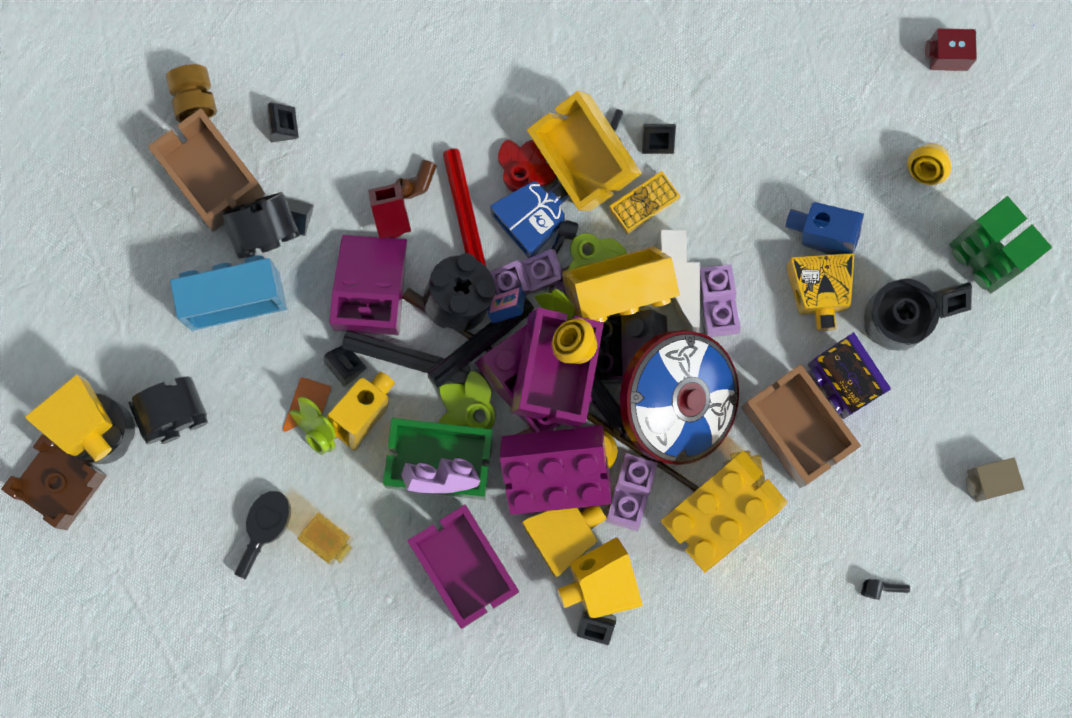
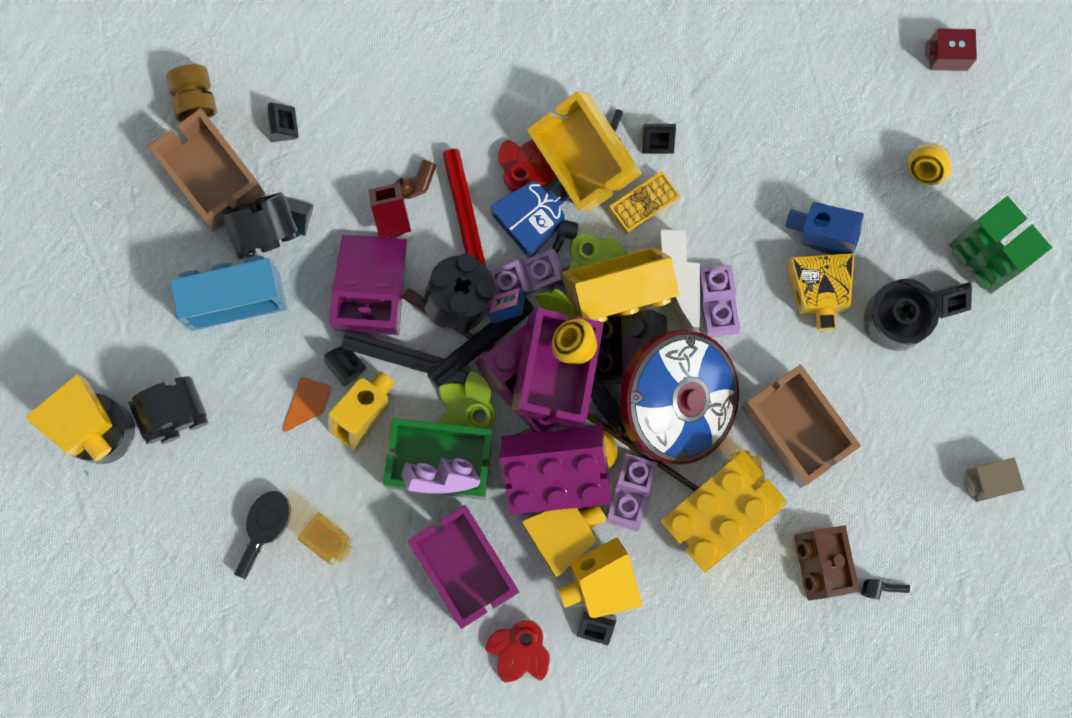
(55, 484): reddish brown panel -> none
(318, 428): lime plate -> none
(517, 656): none -> red plate
(826, 563): none -> reddish brown bracket
(848, 376): slope -> none

